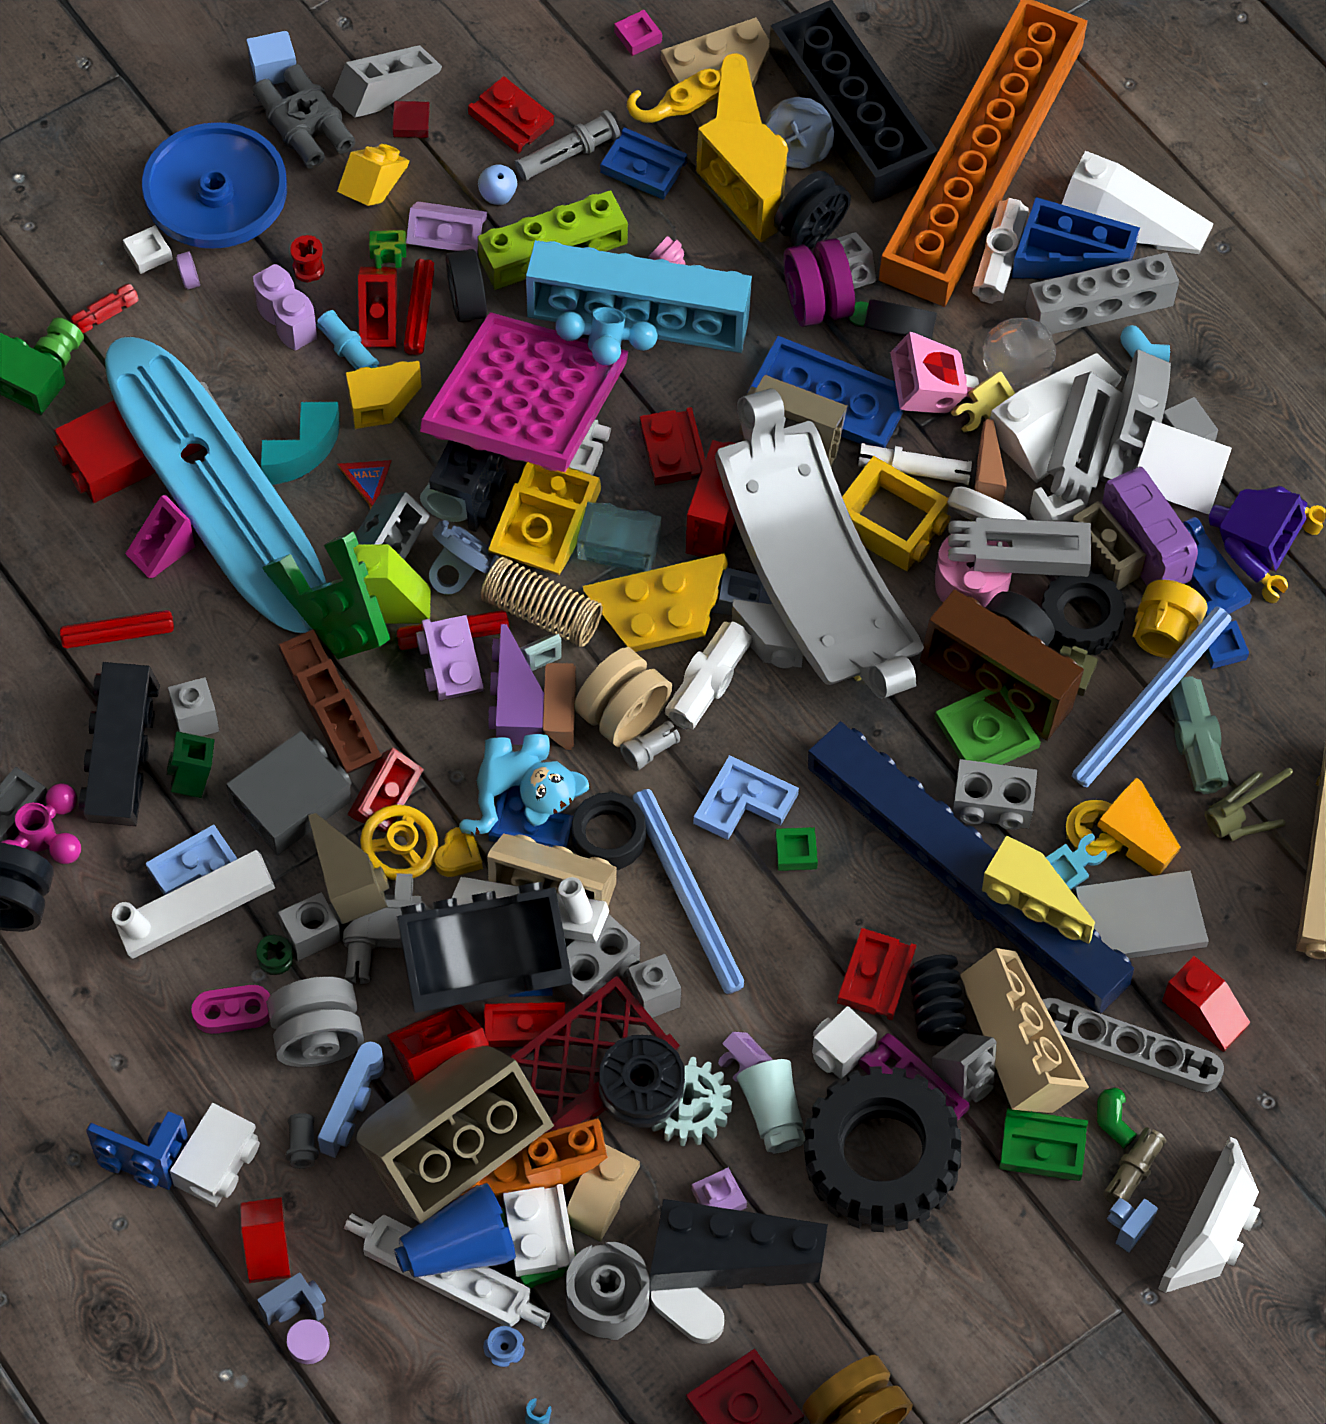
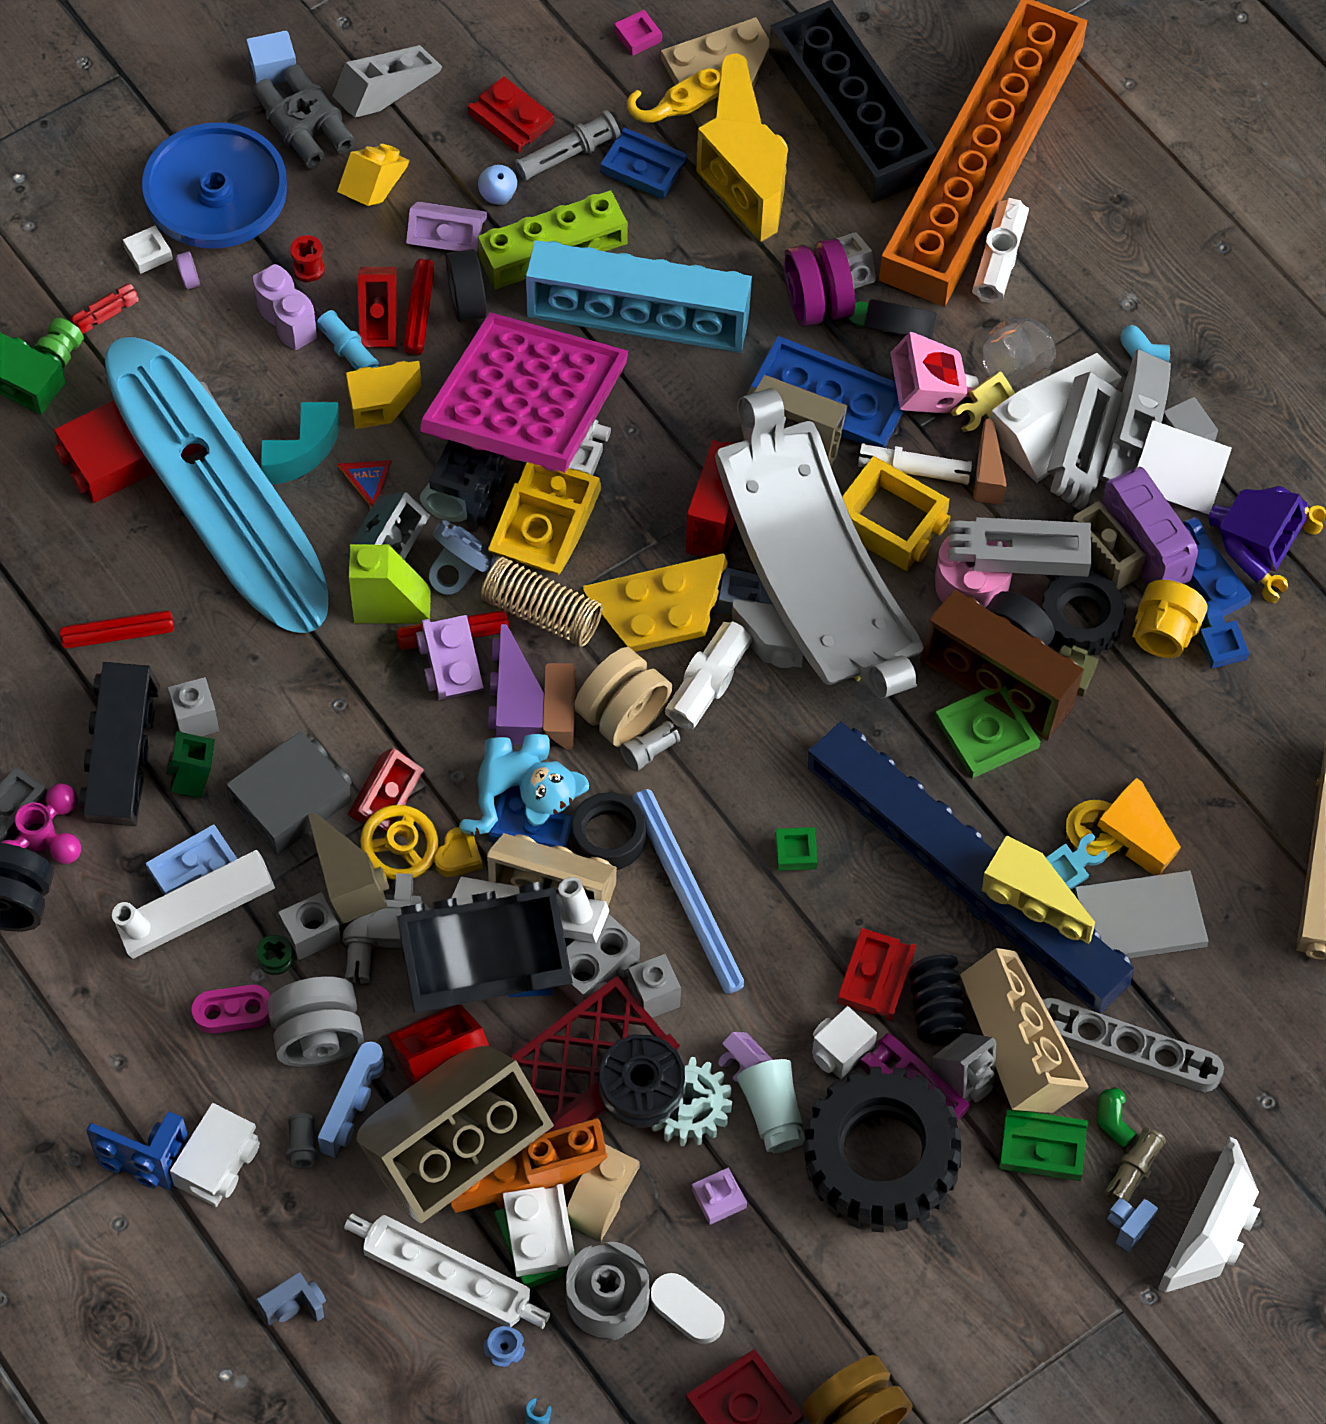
(161, 539): dark pink slope -> none
(265, 1240): red slope -> none
(308, 1341): lavender tile -> none
(329, 701): copper slope -> none
(337, 610): green wing -> none
(387, 247): green plate -> none
(411, 119): dark red tile -> none
(458, 1237): blue cone -> none
(520, 1022): red plate -> none
(542, 651): light aqua slope -> none
(606, 333): medium azure piece -> none
(619, 537): clear light blue brick -> none
(669, 251): bright pink plate -> none
(672, 445): red plate -> none
(733, 1248): black wedge -> none
(741, 789): light blue plate -> none
(805, 129): sand blue tile -> none
(812, 209): black wheel -> none
(975, 504): white wheel -> none
(994, 784): light grey brick -> none
(1053, 507): white panel -> none
(1070, 241): blue wedge -> none
(1103, 294): light grey brick -> none
(1121, 195): white wedge -> none
(1151, 696): light blue axle -> none
(1198, 736): sand green piece -> none
(1206, 1003): red slope -> none
(1227, 814): olive plant -> none

